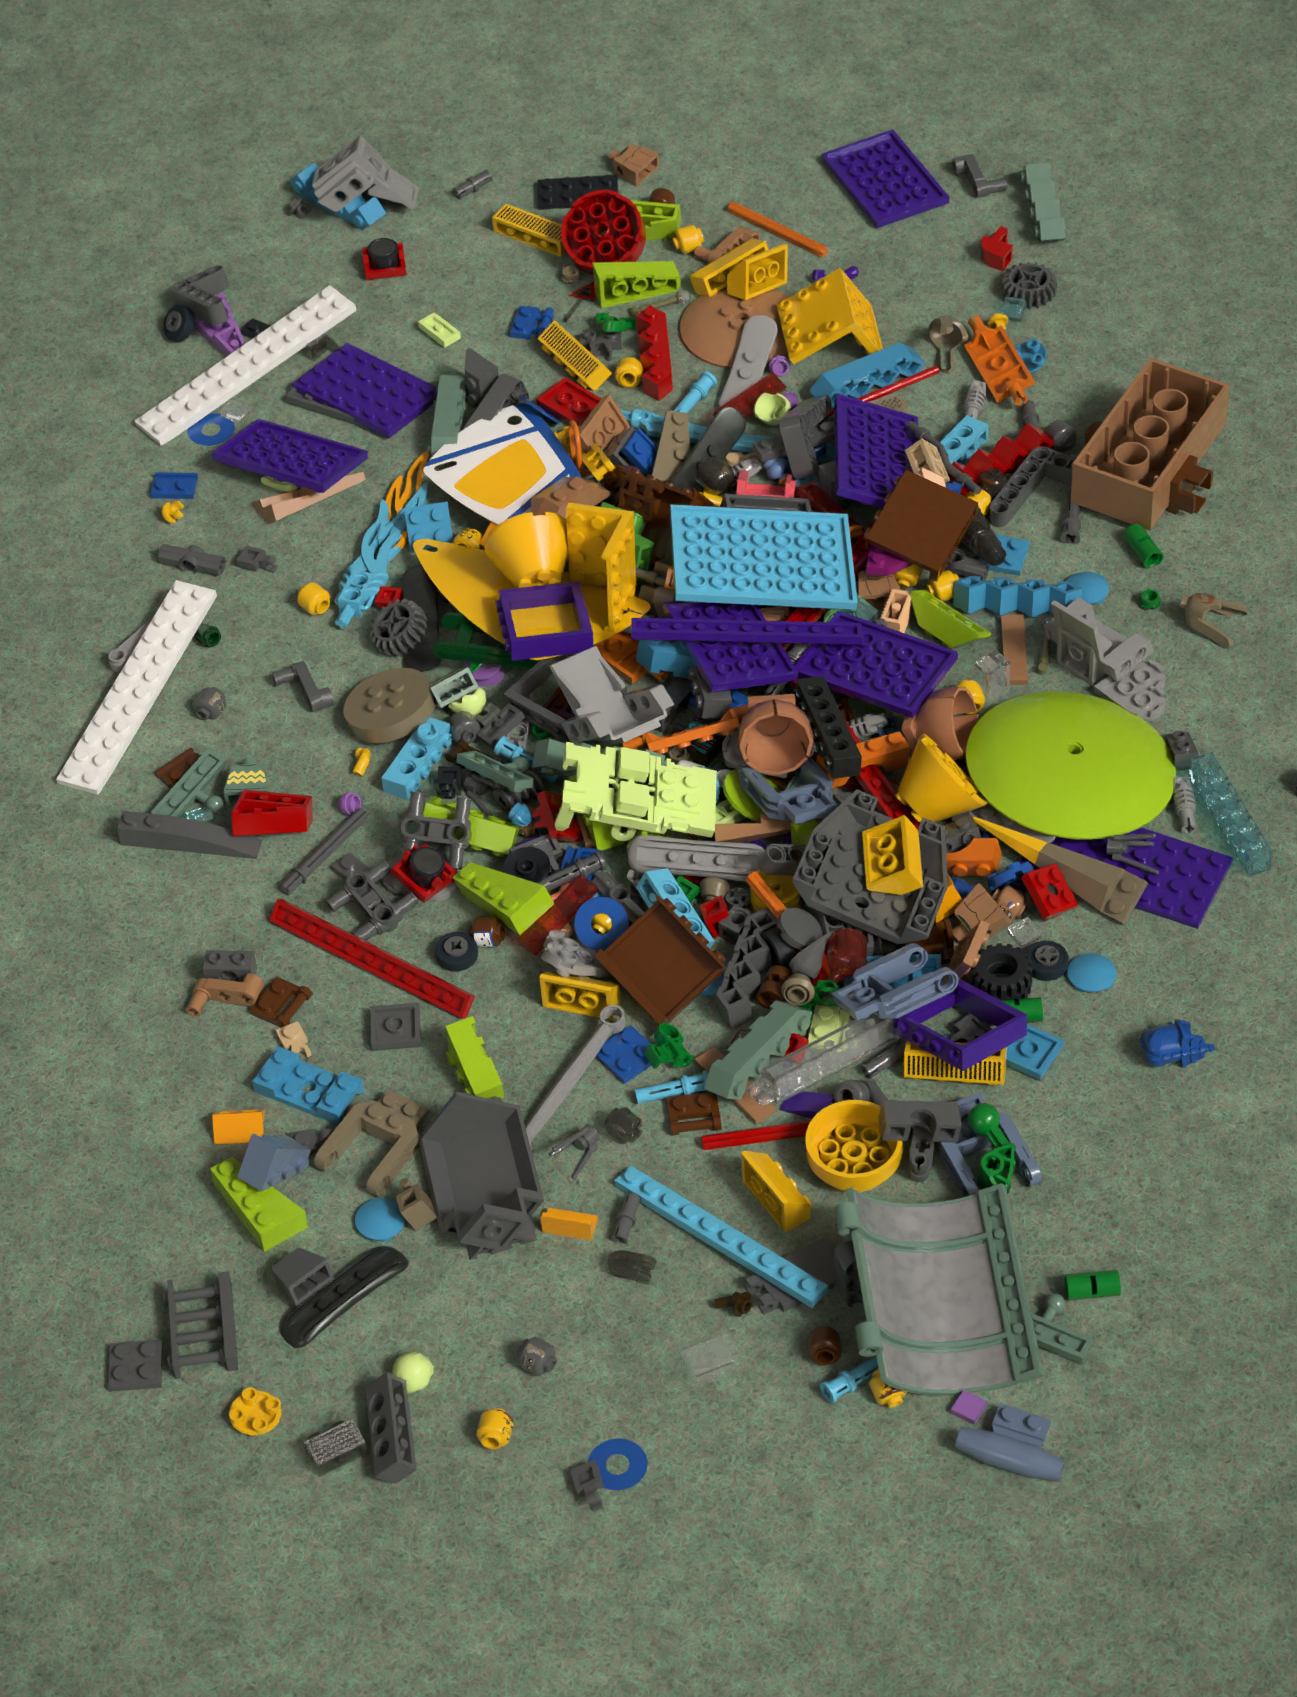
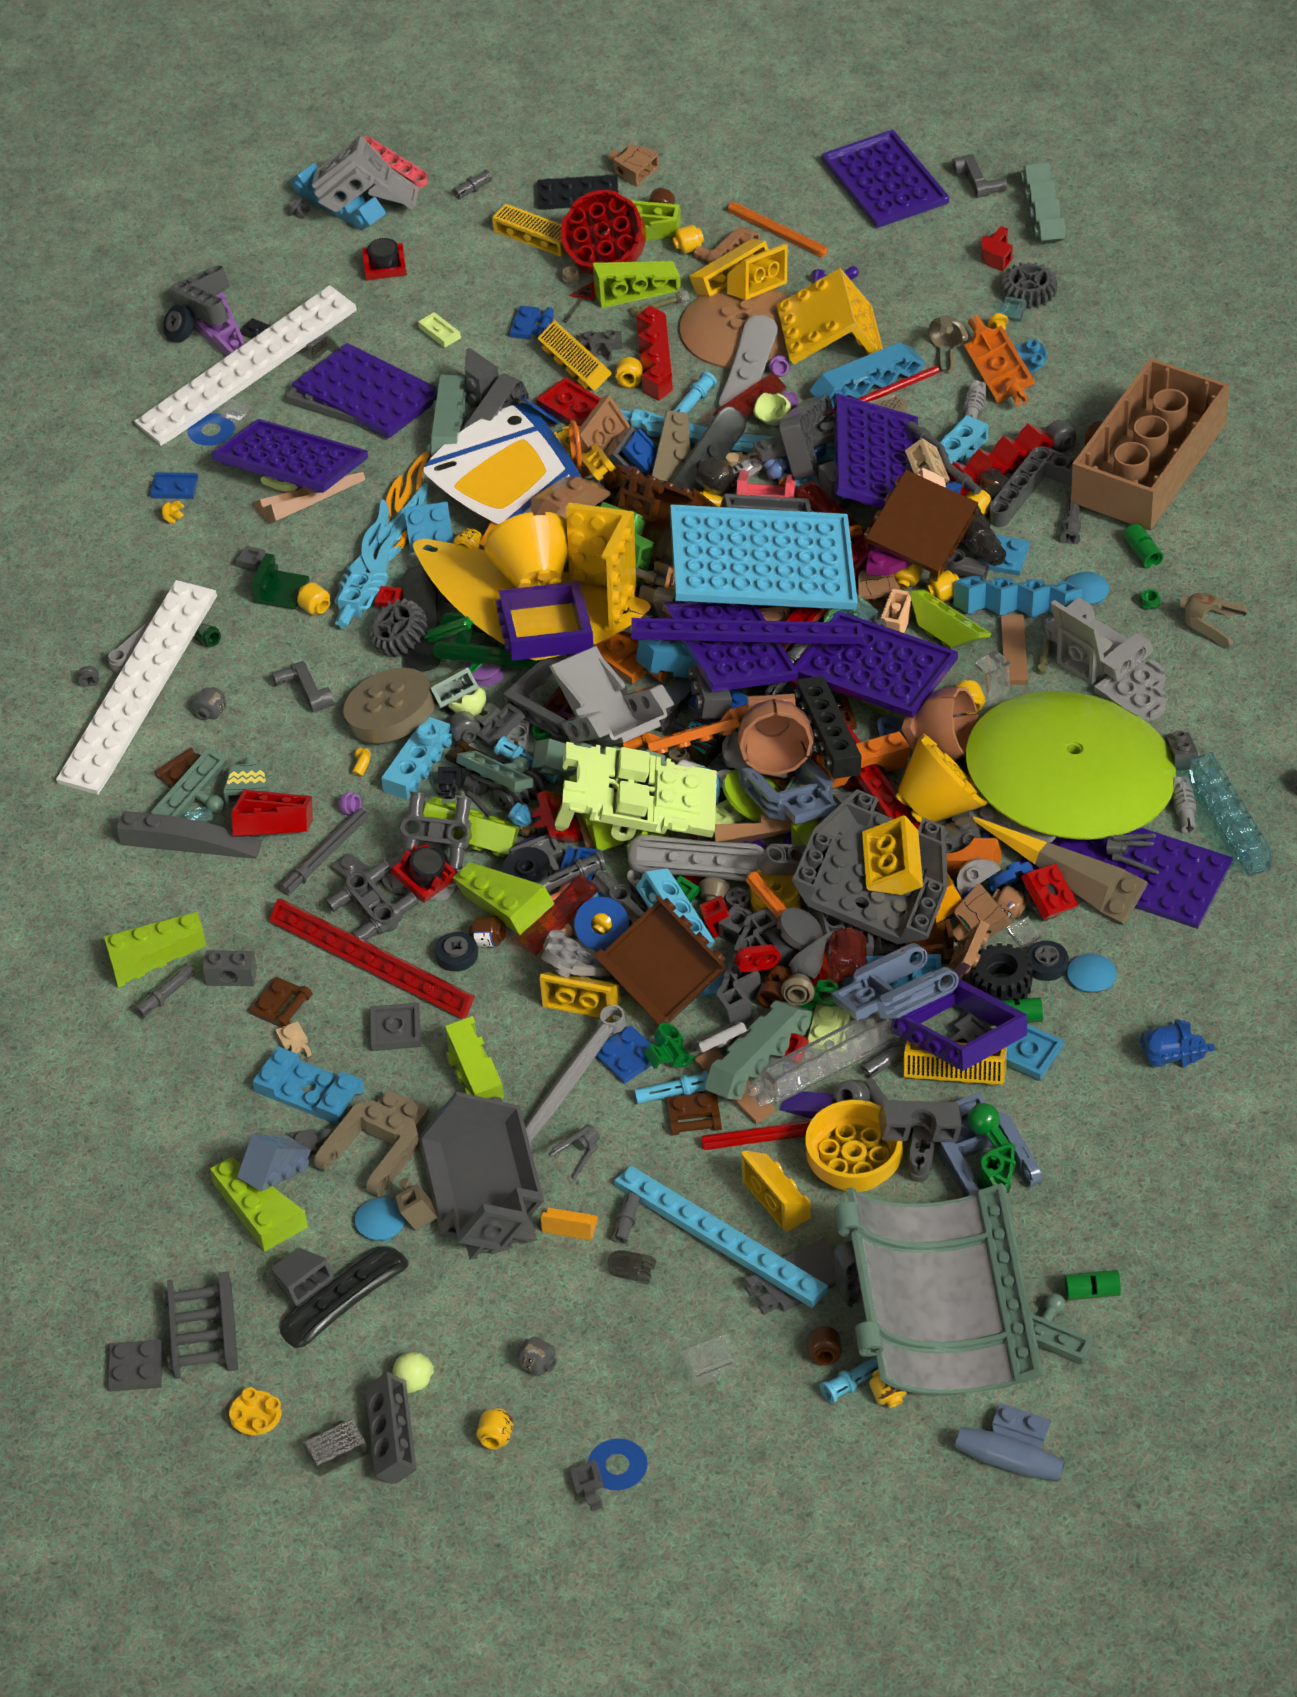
(88, 676): none -> dark grey bush
(153, 946): none -> lime wedge
(156, 996): none -> dark grey pin
(192, 559): dark grey piece -> none
(225, 991): medium nougat beam -> none
(237, 1125): light orange panel -> none
(276, 586): none -> dark green bracket
(400, 165): none -> coral beam
(449, 629): none -> green axle
(613, 324): green piece -> none
(623, 1125): clear smoke head -> none
(719, 1037): none -> light grey plate
(740, 1303): dark brown plate -> none
(757, 958): none -> red plate
(868, 724): light grey hinge -> none
(969, 1407): medium lavender tile -> none
(975, 872): none -> light grey plate
(1029, 414): dark grey pin -> none
(1184, 484): reddish brown panel -> none

